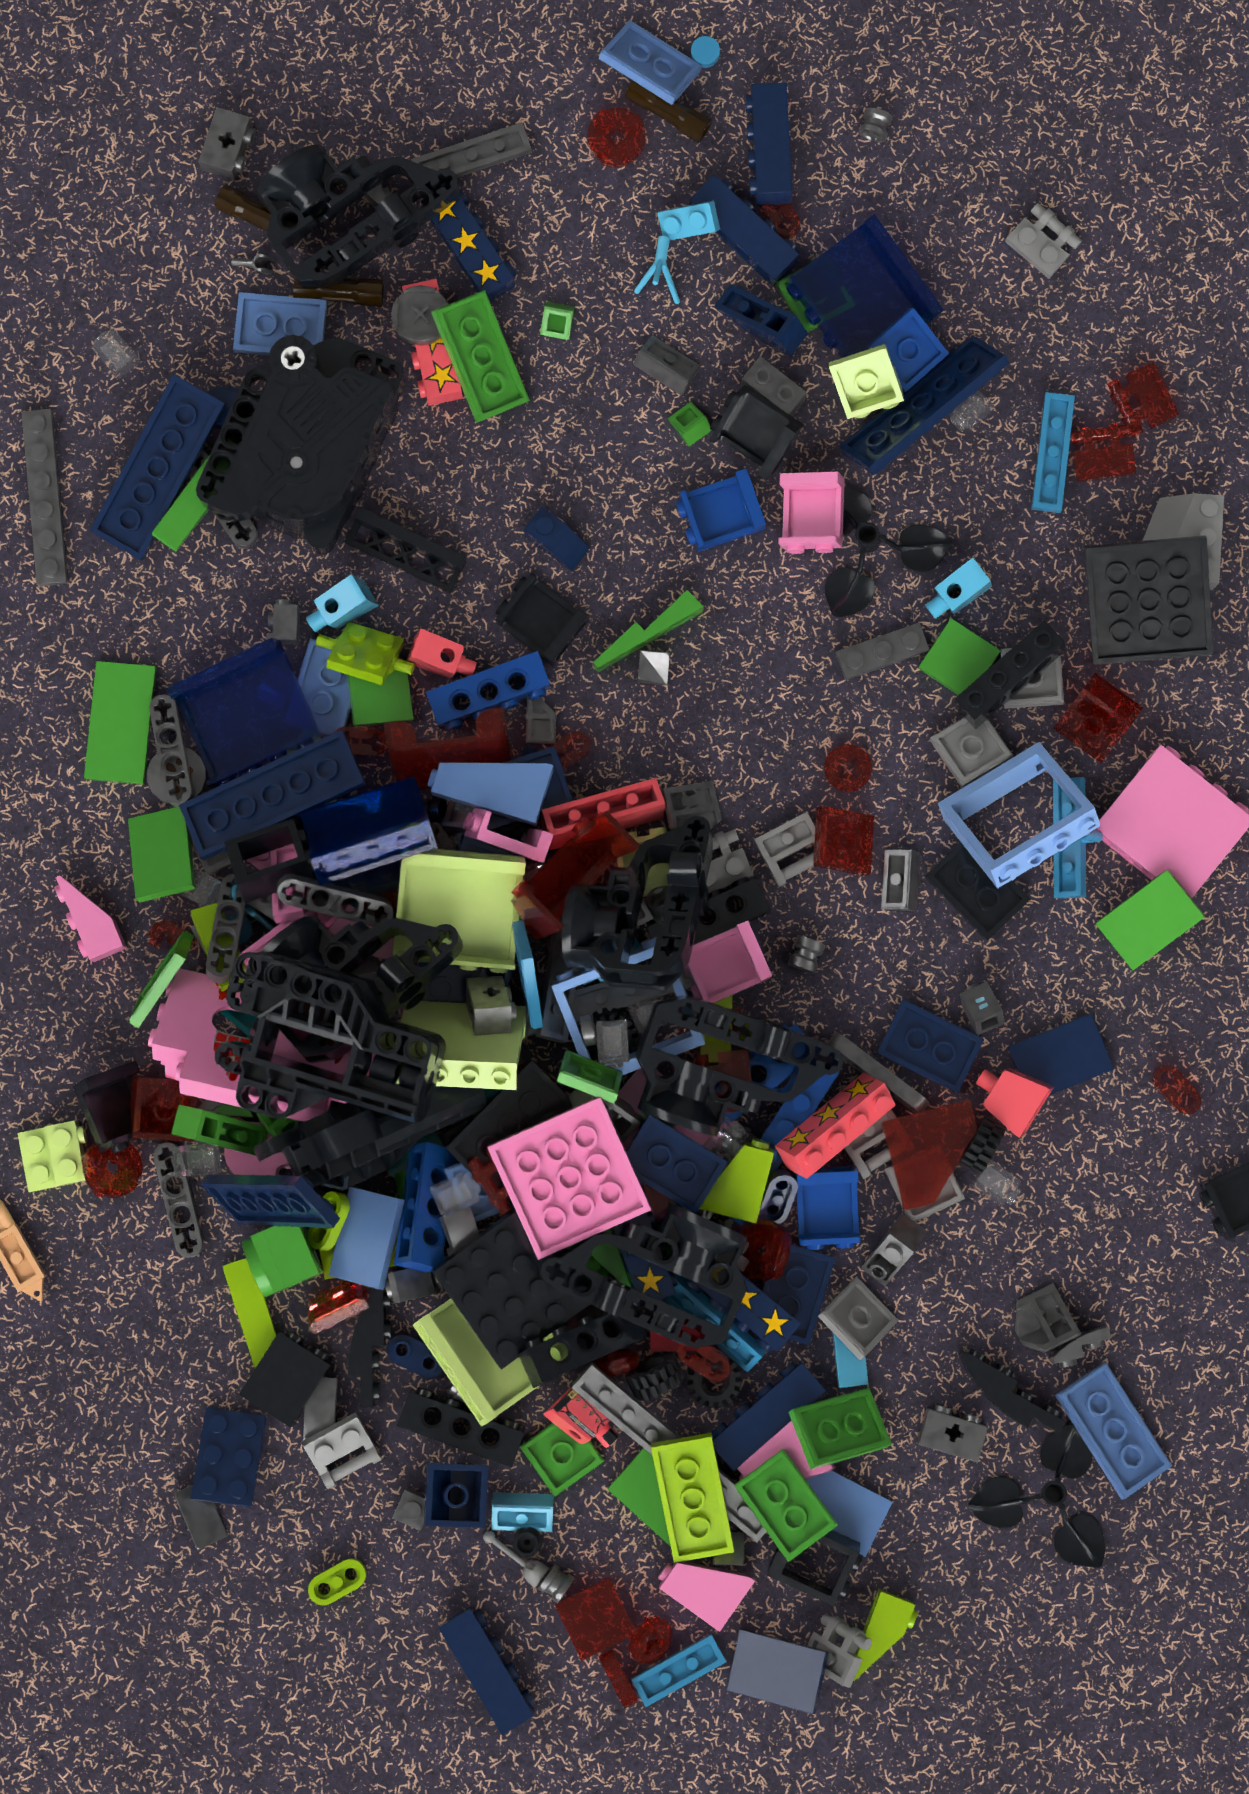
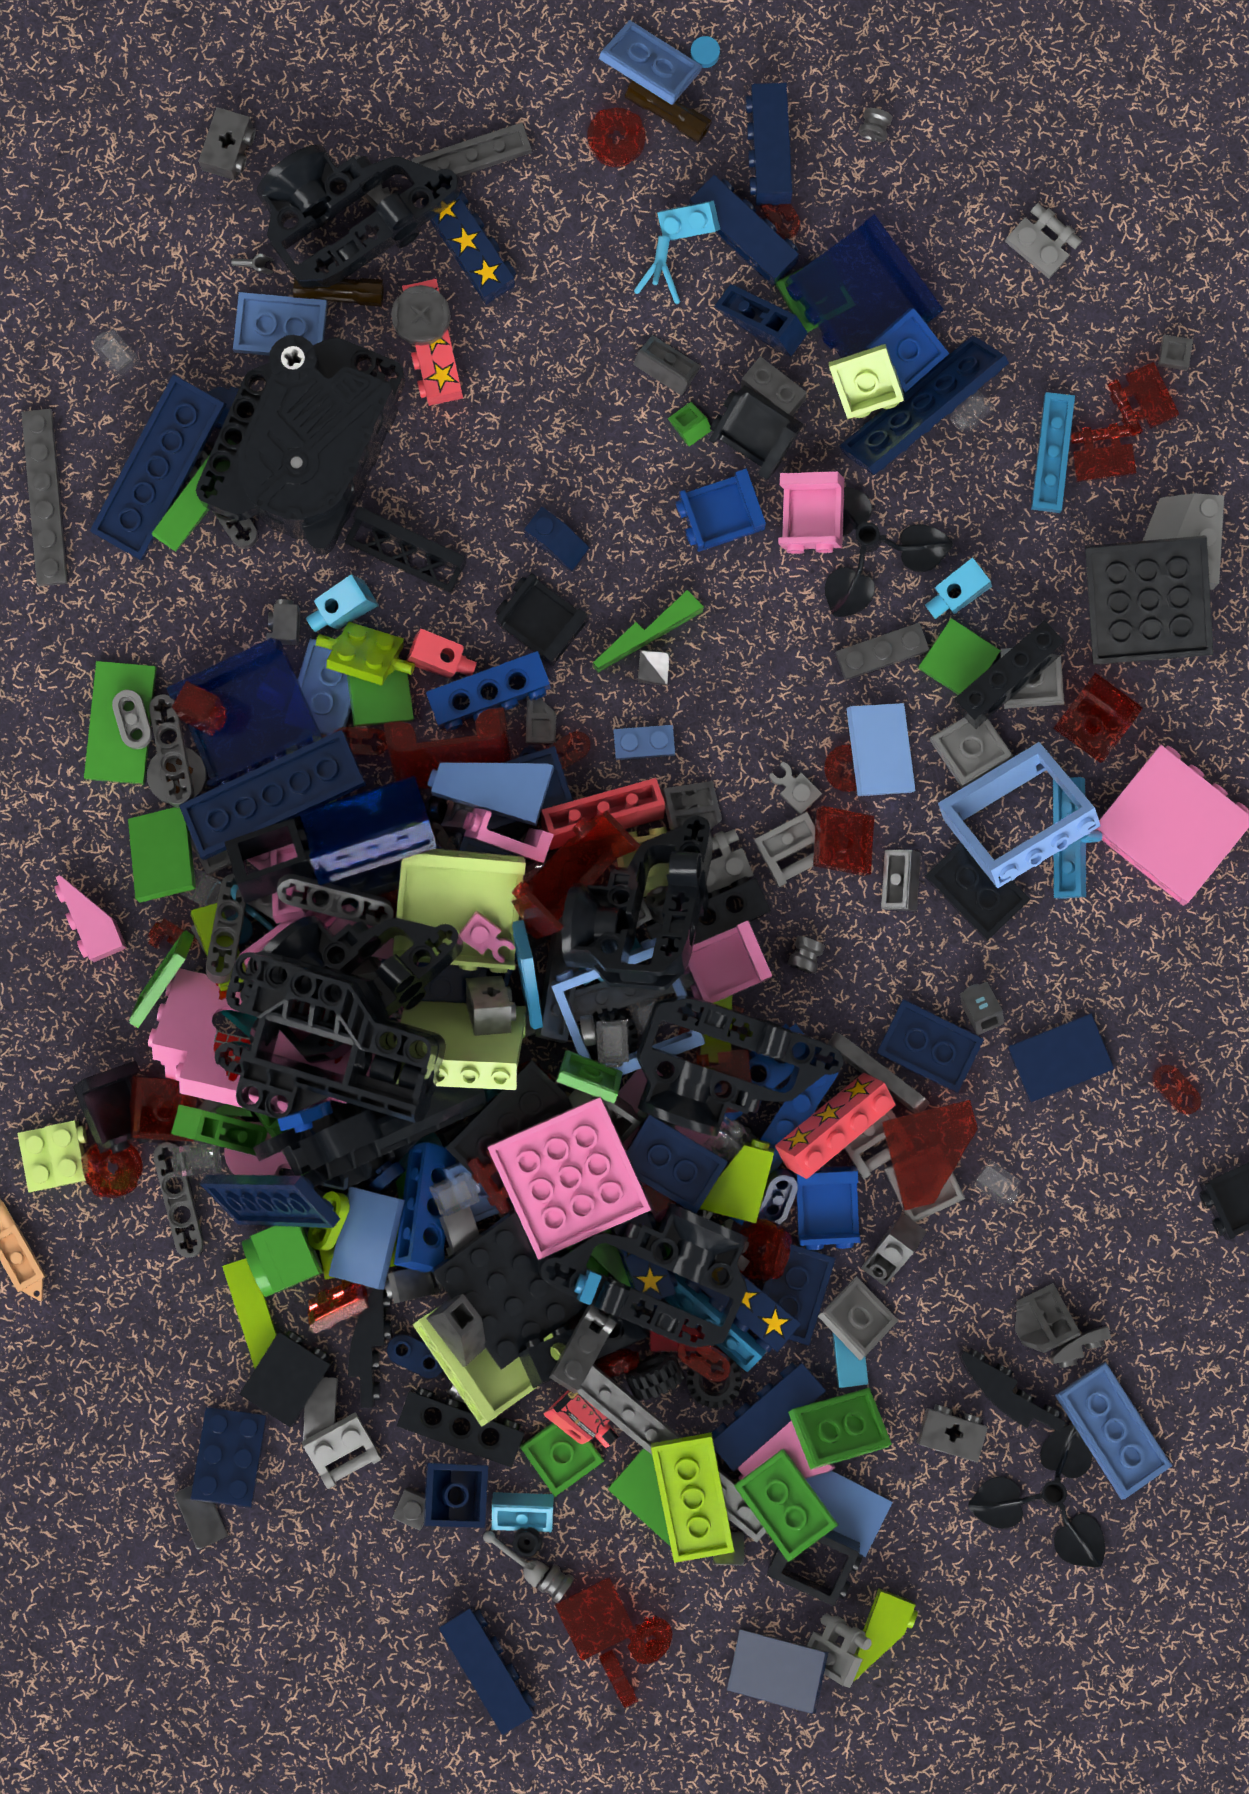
(132, 720): none -> light grey plate
(200, 709): none -> clear red brick
(241, 206): dark brown axle -> none
(303, 1119): none -> blue plate
(337, 1581): lime plate -> none
(386, 1177): none -> dark blue plate
(459, 1328): none -> flat silver slope
(480, 356): bright green tile -> none
(483, 934): none -> bright pink plate
(557, 320): bright green slope -> none
(582, 1349): none -> flat silver plate
(587, 1286): none -> dark azure plate
(644, 742): none -> medium blue plate
(678, 1670): dark azure plate -> none
(706, 1590): bright pink slope -> none
(798, 791): none -> light grey plate
(880, 749): none -> light blue tile
(983, 1145): black tyre -> none
(1014, 1098): coral torso -> none
(1150, 919): bright green tile -> none
(1175, 352): none -> flat silver plate

